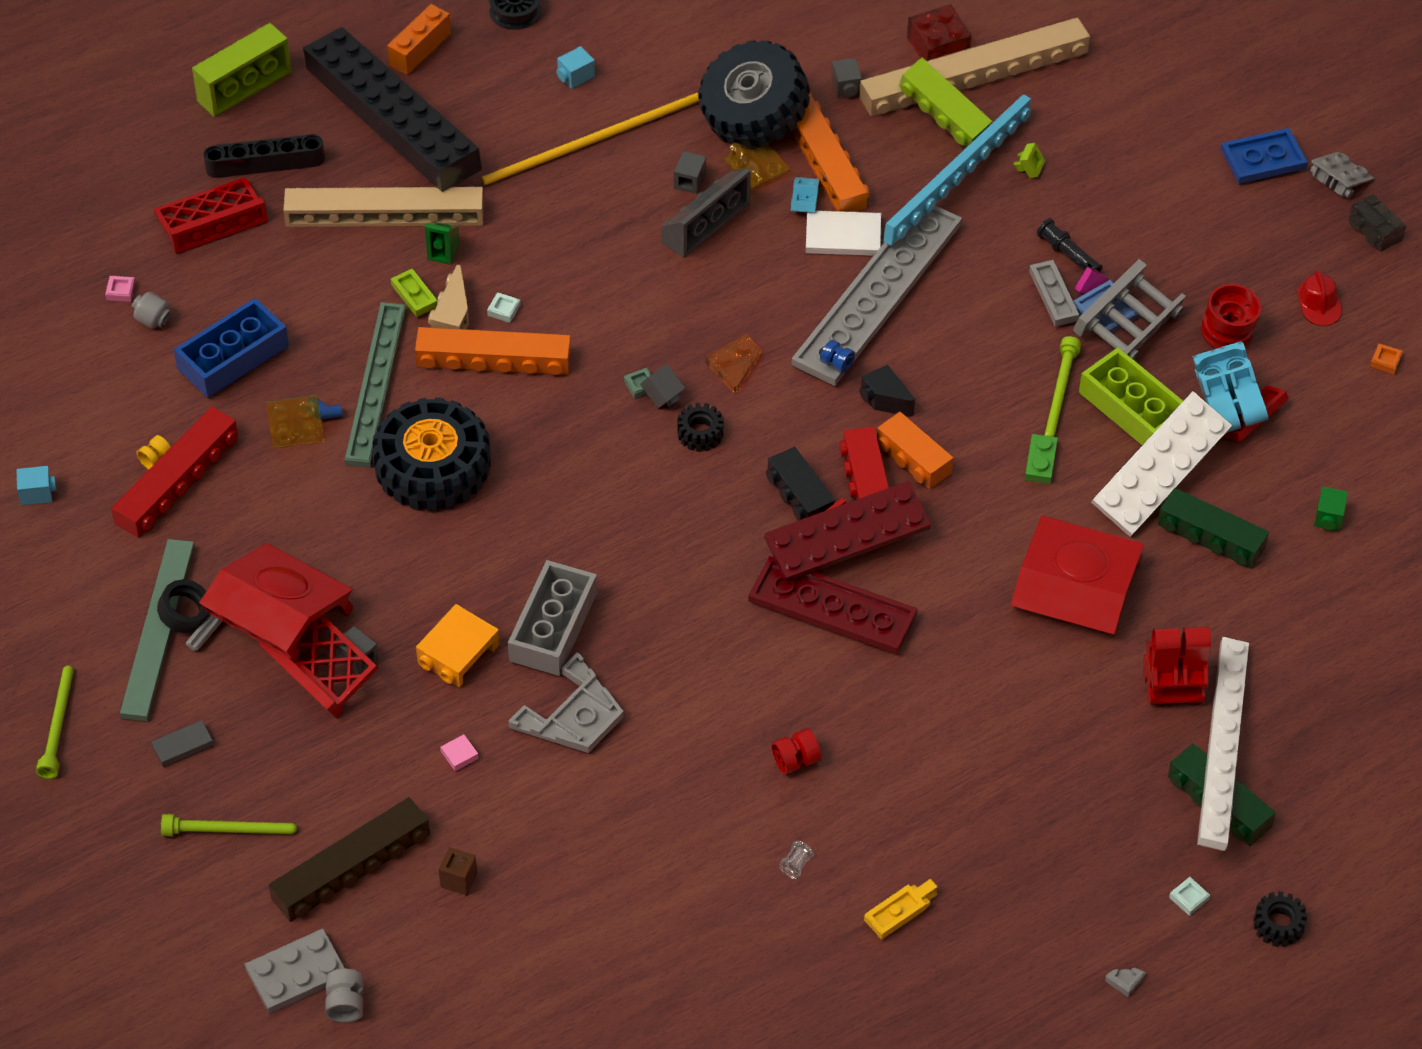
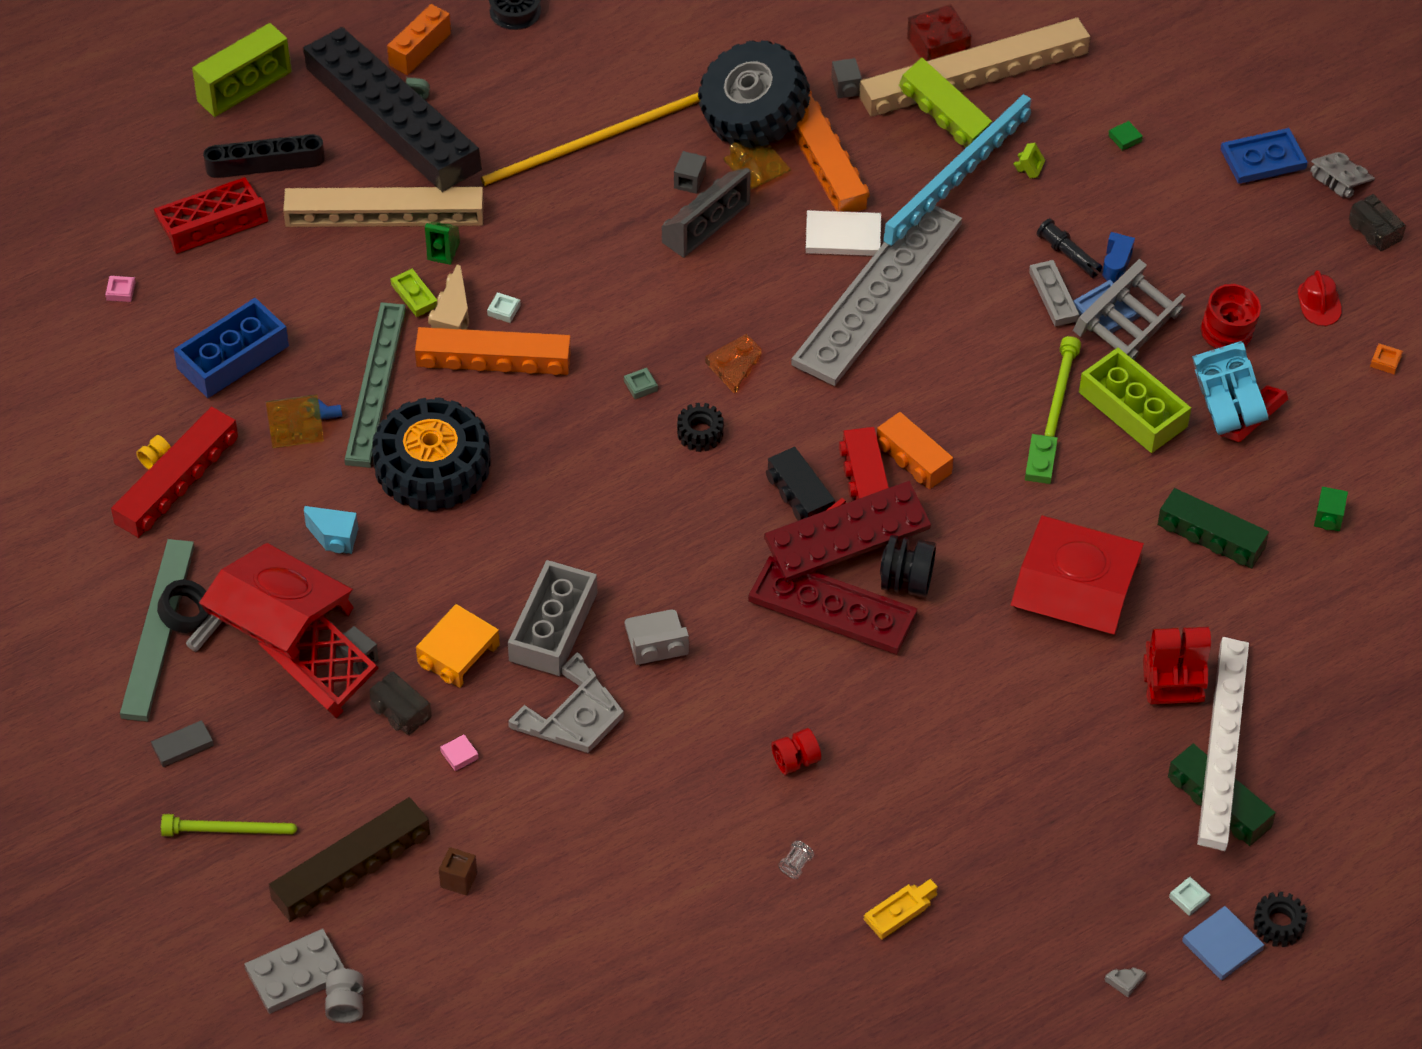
(35, 485): medium azure brick -> none
(48, 764): lime piece -> none
(151, 310): light grey head -> none
(332, 528): none -> medium azure slope
(399, 703): none -> clear smoke brick
(419, 86): none -> sand green tile
(575, 67): medium azure brick -> none
(656, 636): none -> light grey bracket
(663, 387): dark grey brick -> none
(805, 194): medium azure slope -> none
(837, 356): blue wheel -> none
(887, 392): black slope -> none
(908, 566): none -> black wheel
(1090, 280): dark pink tile -> none
(1119, 255): none -> blue leg
(1125, 135): none -> green tile
(1161, 464): white plate -> none
(1223, 943): none -> medium blue tile

